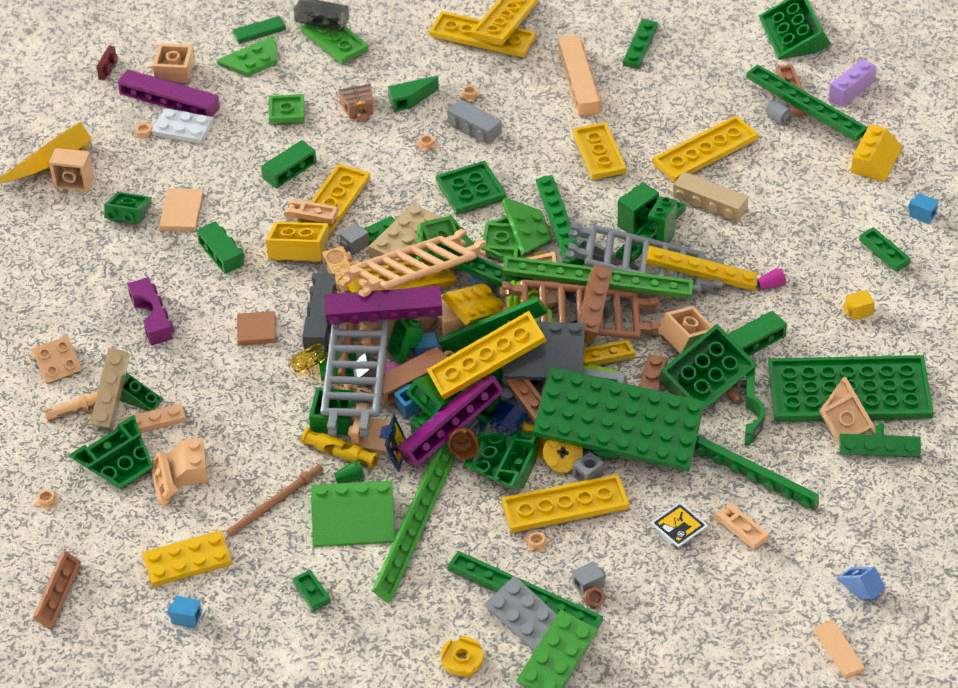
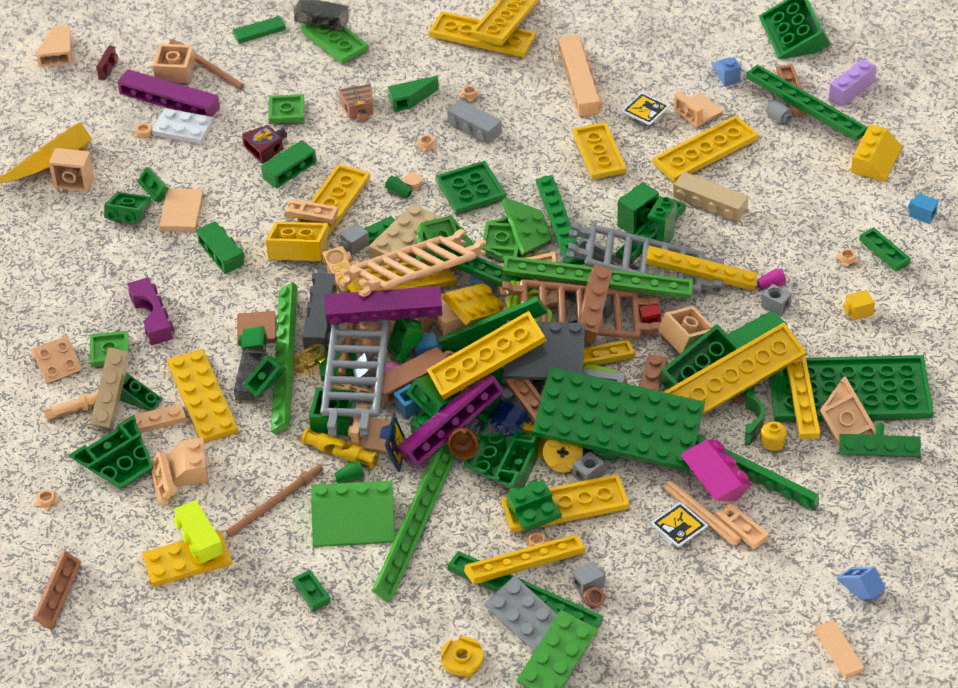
(56, 47): none -> light nougat slope
(100, 342): none -> bright green plate
(152, 184): none -> green plate
(185, 611): dark azure brick -> none
(197, 531): none -> neon yellow brick
(202, 396): none -> yellow plate
(213, 68): none -> nougat bar
(249, 361): none -> clear smoke brick
(252, 58): bright green wing -> none
(253, 338): none -> green slope
(264, 142): none -> dark red torso
(264, 376): none -> green slope
(284, 355): none -> bright green plate
(398, 187): none -> green cone
(413, 180): none -> light nougat tile
(524, 559): none -> yellow plate
(533, 505): none -> green plate
(640, 43): green plate -> none
(645, 109): none -> piece
(650, 314): none -> red slope
(696, 109): none -> light nougat bracket
(704, 514): none -> light nougat axle
(717, 470): none -> dark pink slope
(728, 70): none -> medium blue slope
(741, 368): none -> yellow plate
(773, 436): none -> yellow head
(776, 299): none -> light grey brick
(803, 399): none -> yellow plate
(847, 257): none -> light nougat plate

